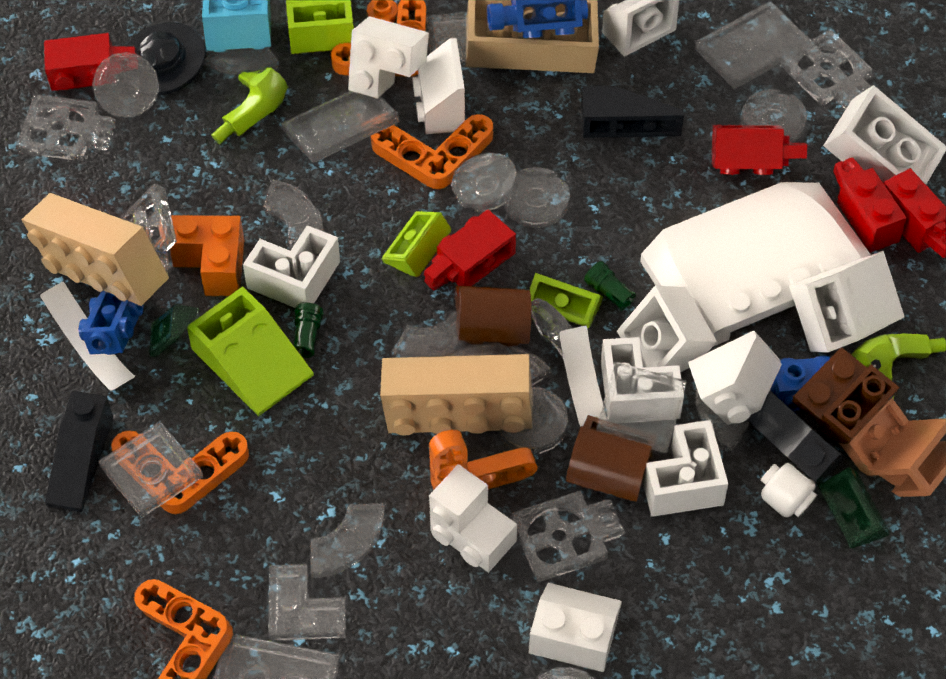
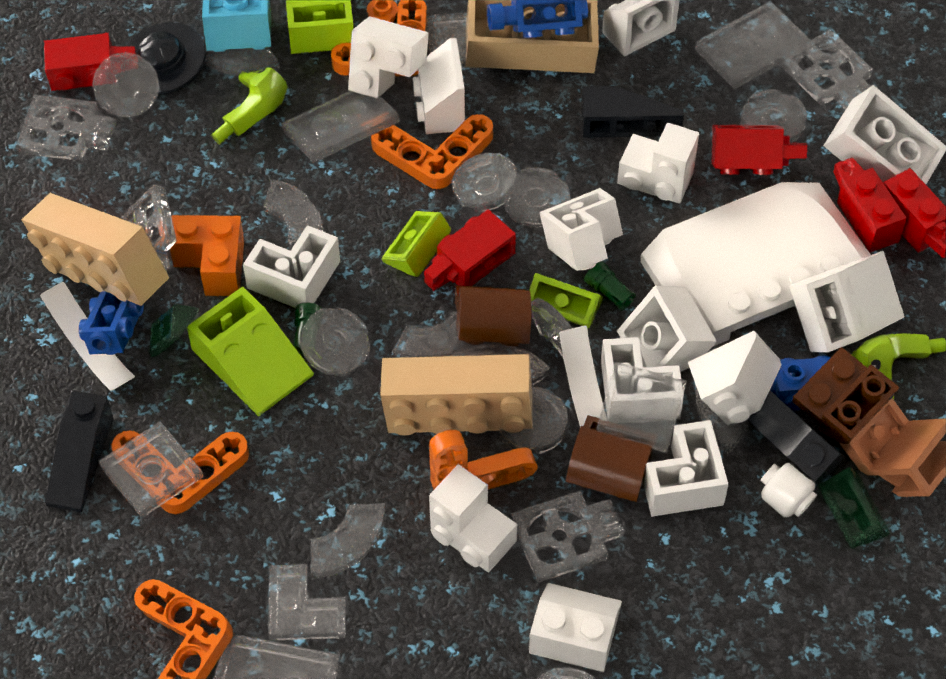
(335, 341): none -> clear tile
(582, 228): none -> white brick
(662, 165): none -> white brick

